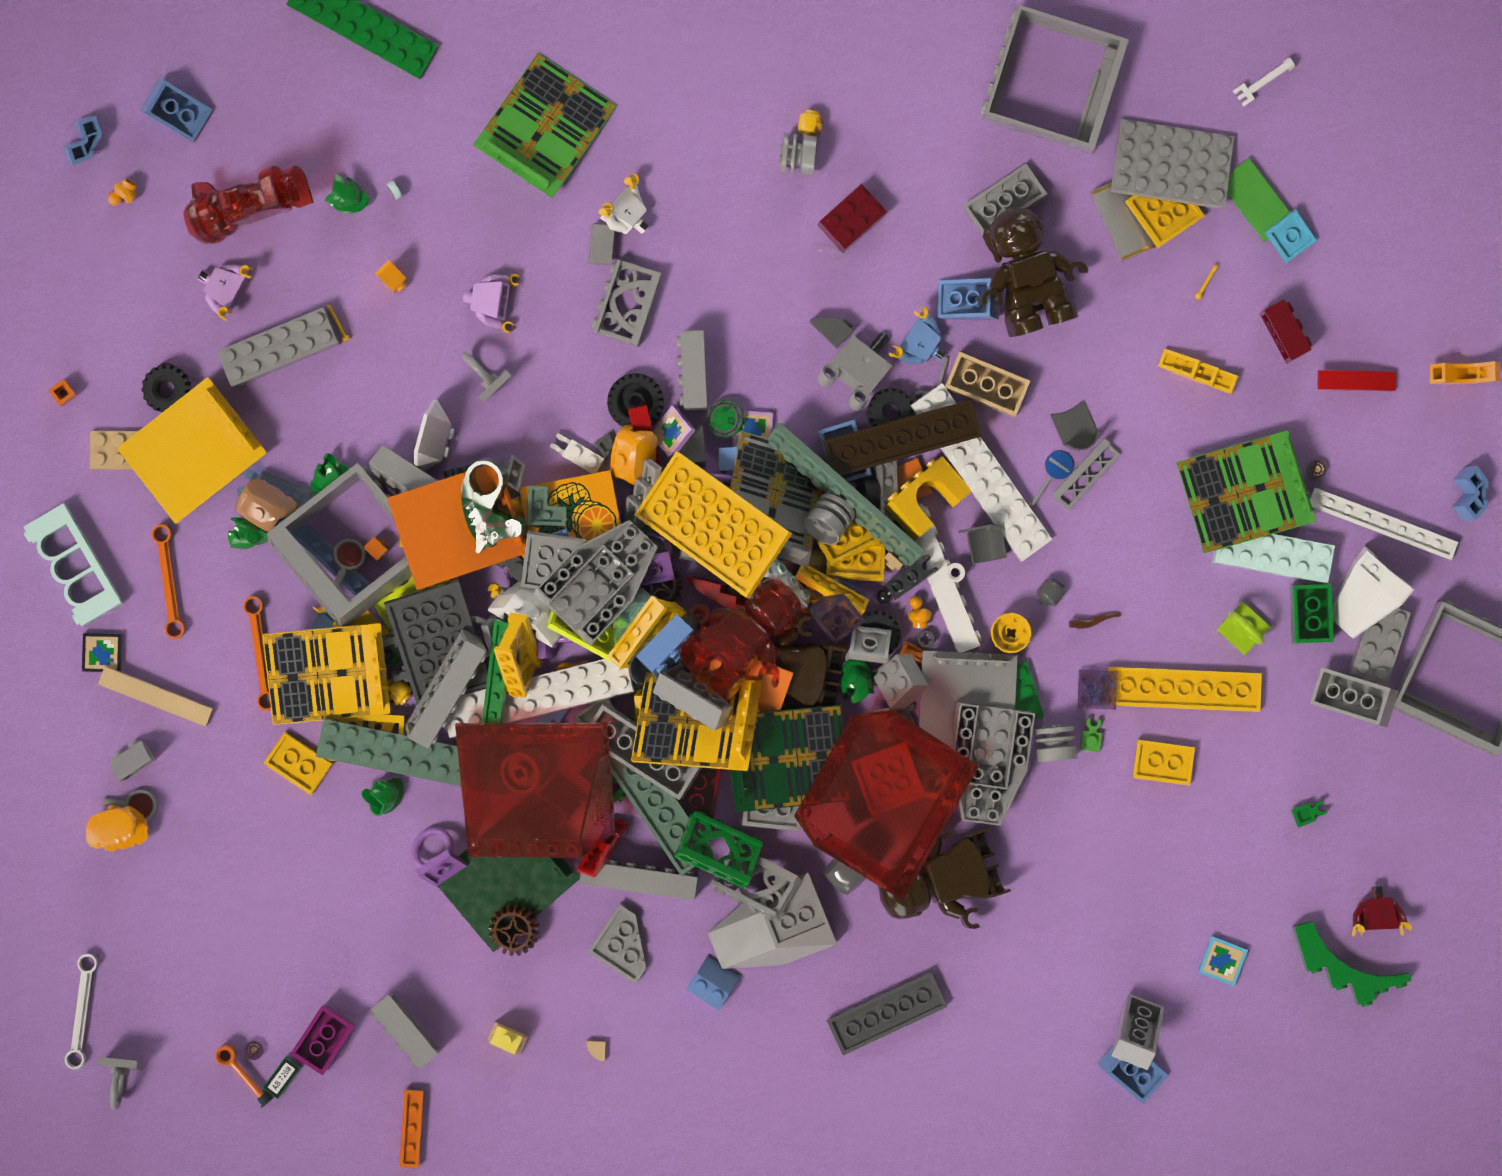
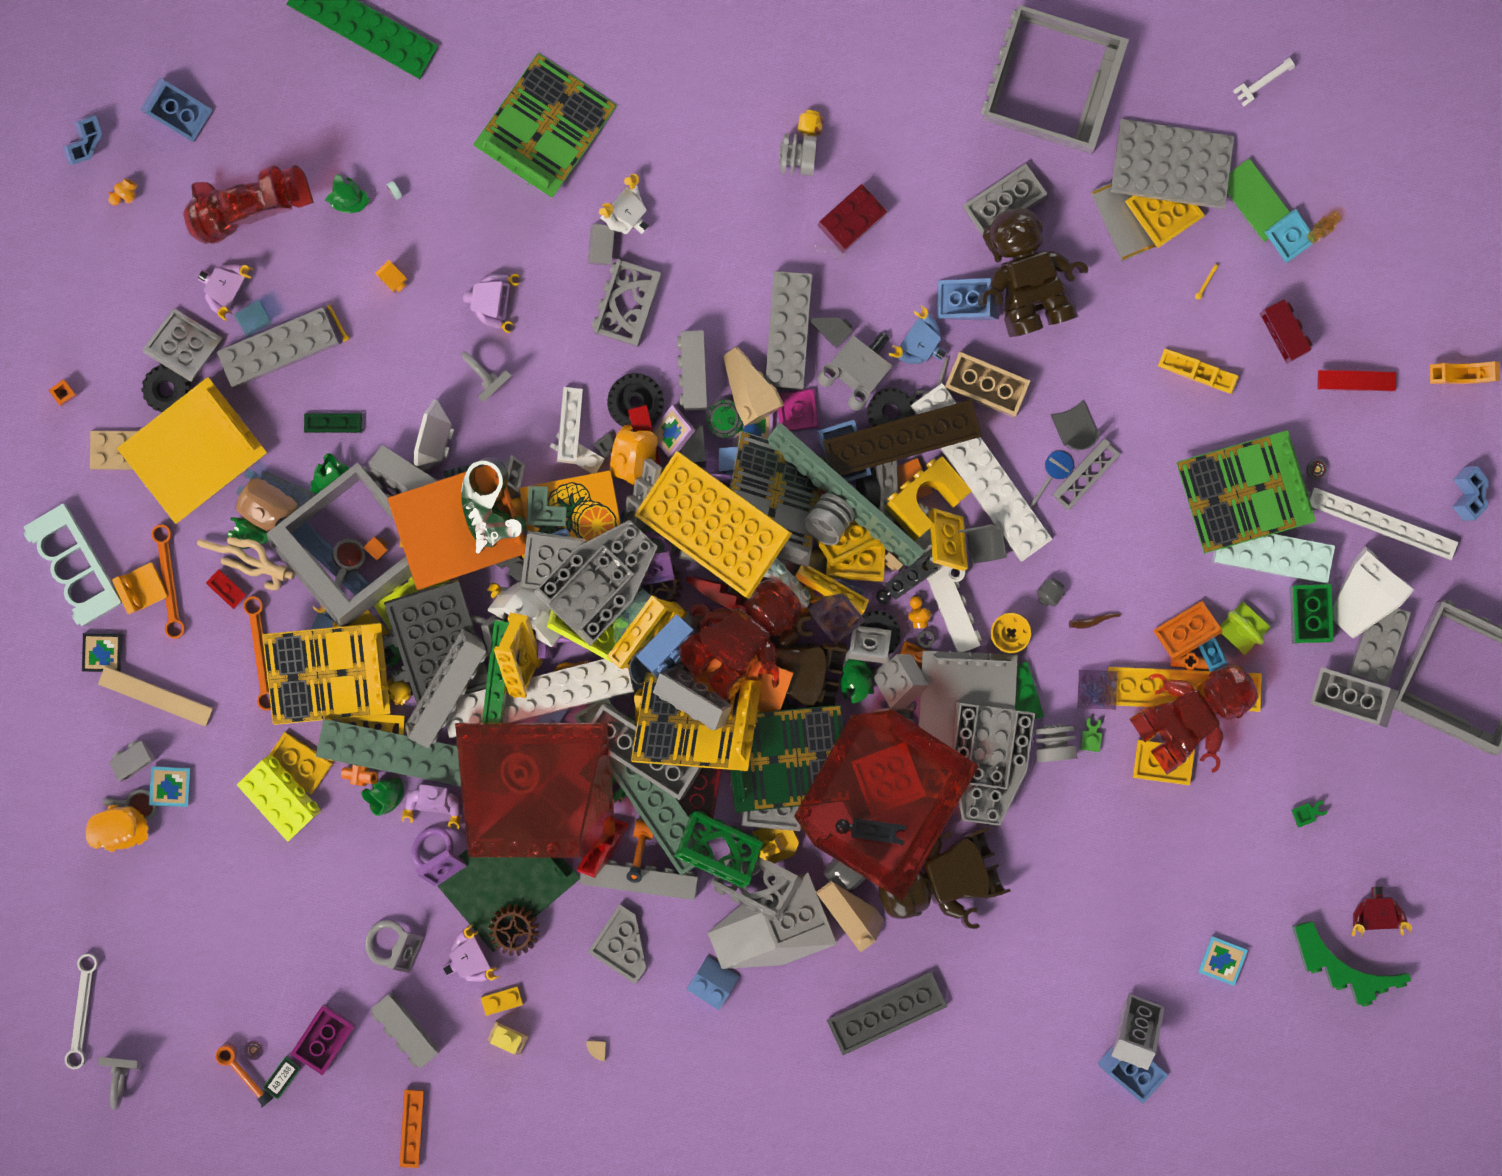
(140, 588): none -> light orange bracket
(169, 786): none -> tile
(182, 345): none -> light grey plate
(226, 589): none -> red plate
(252, 318): none -> clear light blue piece
(264, 565): none -> tan plant
(279, 797): none -> neon yellow bracket
(332, 422): none -> dark green tile
(359, 775): none -> orange axle
(403, 951): none -> light grey tile
(432, 800): none -> lavender torso
(469, 958): none -> lavender torso
(501, 1001): none -> yellow plate
(569, 425): none -> white plate
(643, 833): none -> orange piece
(751, 392): none -> tan wedge
(777, 844): none -> yellow piece
(788, 330): none -> light grey brick
(798, 410): none -> dark pink tile
(855, 916): none -> tan wedge
(871, 830): none -> black plate
(946, 542): none -> yellow plate
(1187, 631): none -> orange plate
(1193, 717): none -> clear red piece
(1200, 662): none -> orange axle
(1213, 654): none -> dark azure slope
(1328, 222): none -> clear yellow axle

